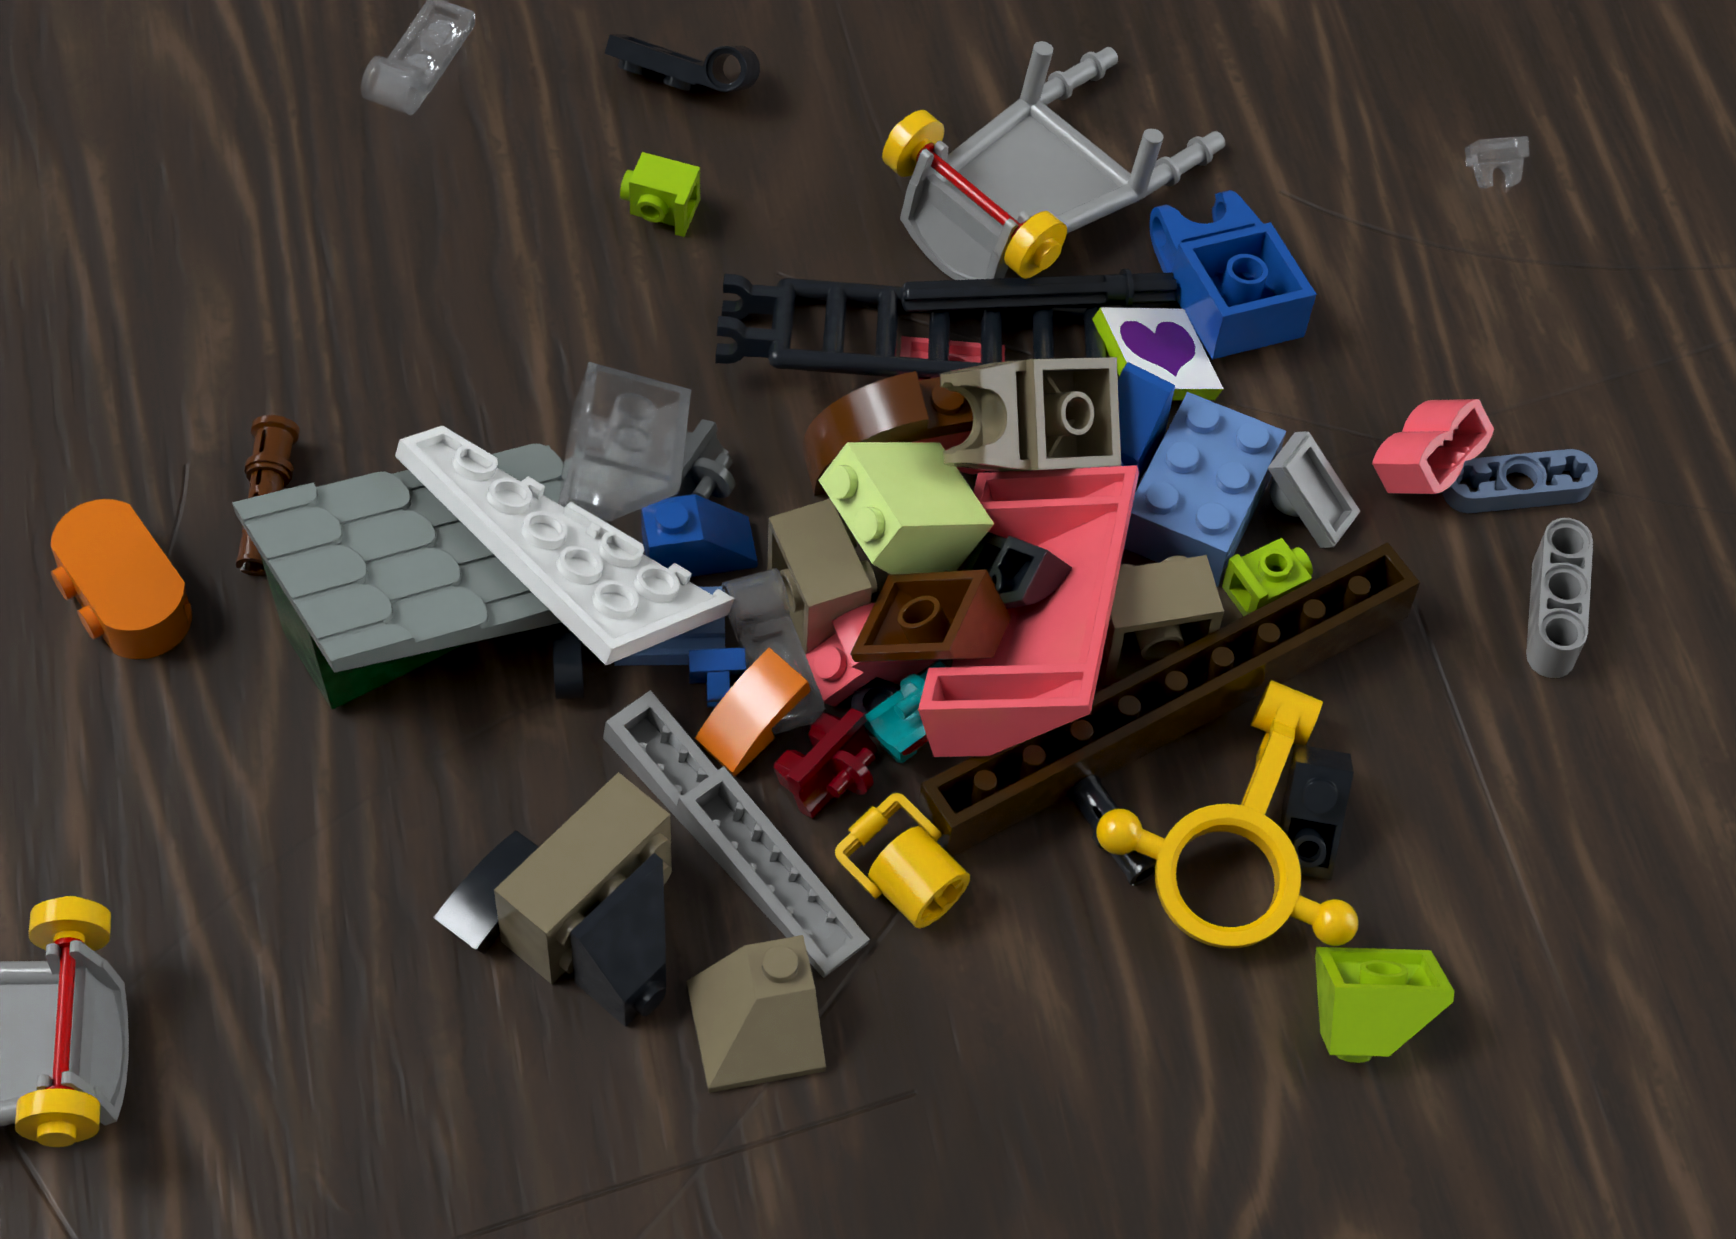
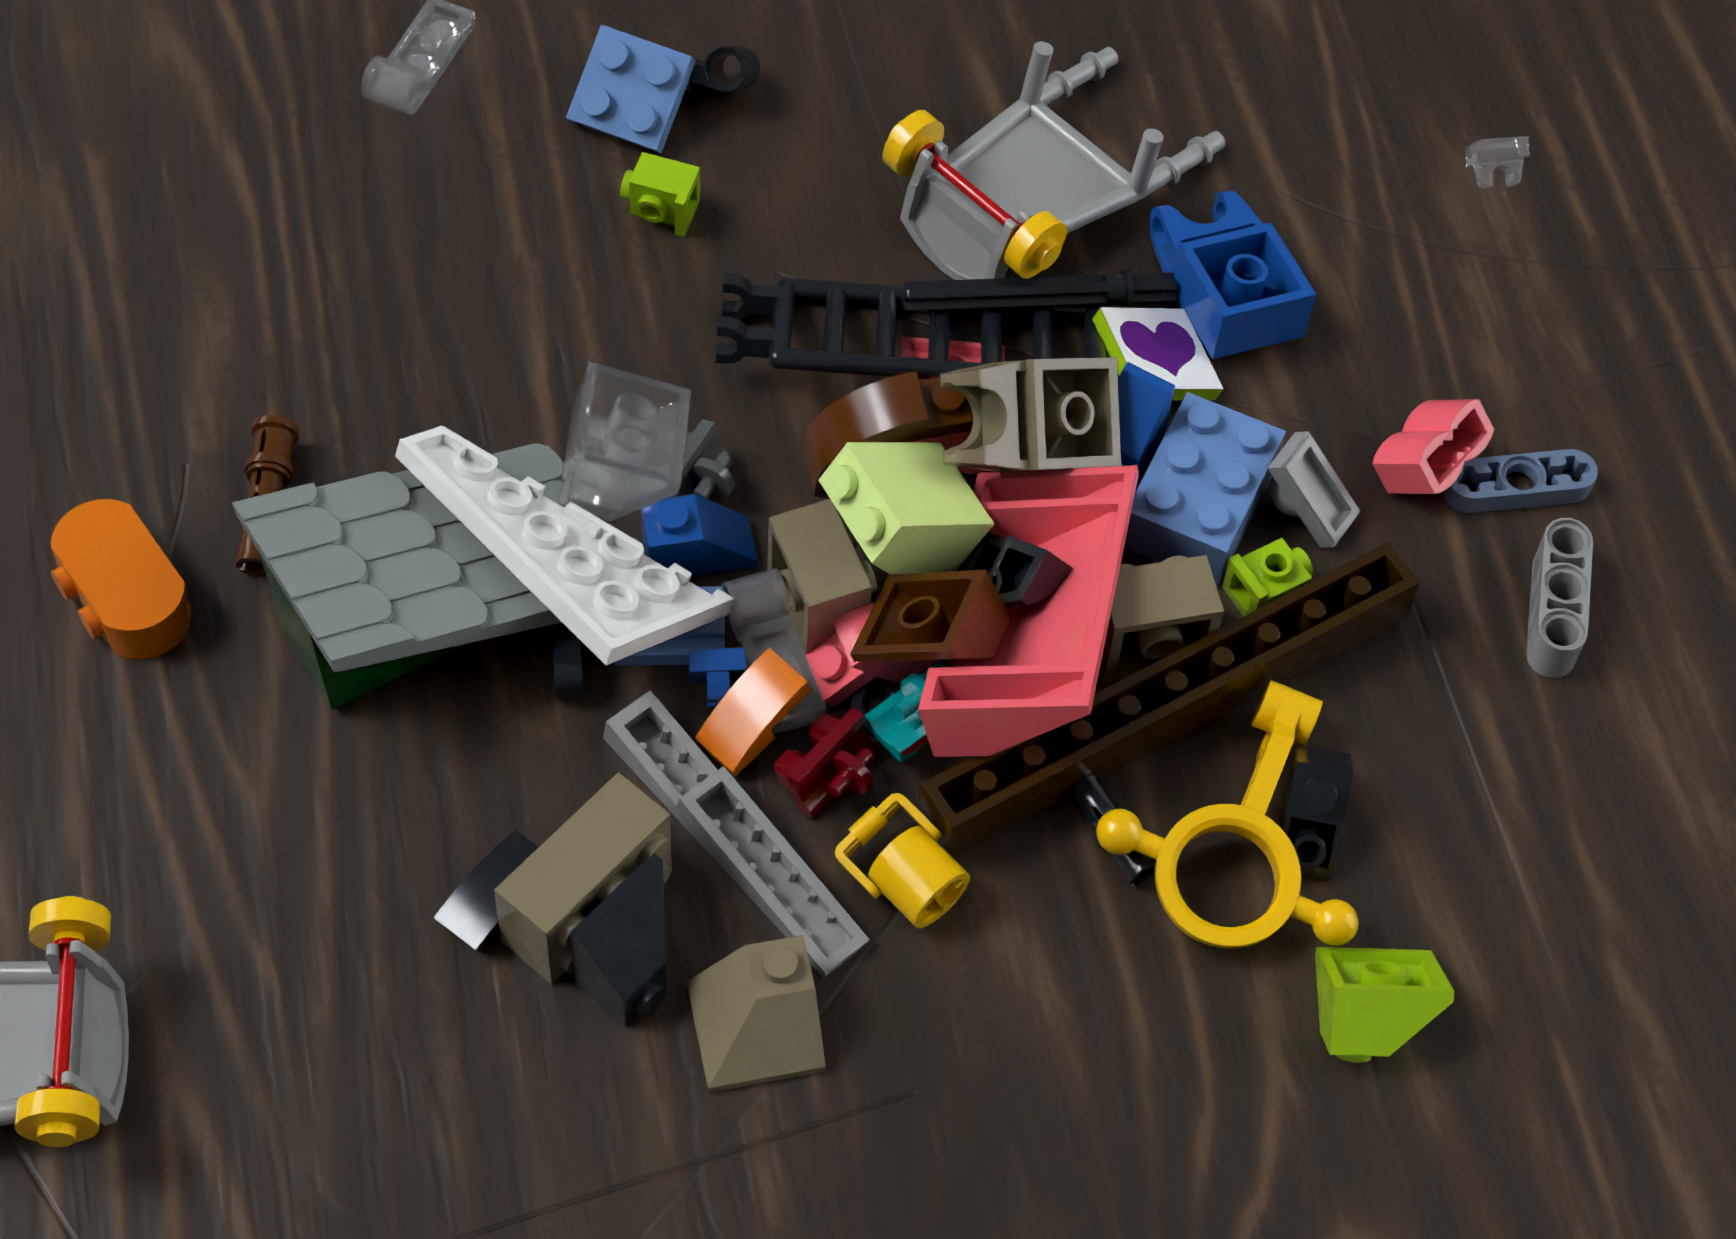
(631, 89): none -> medium blue plate

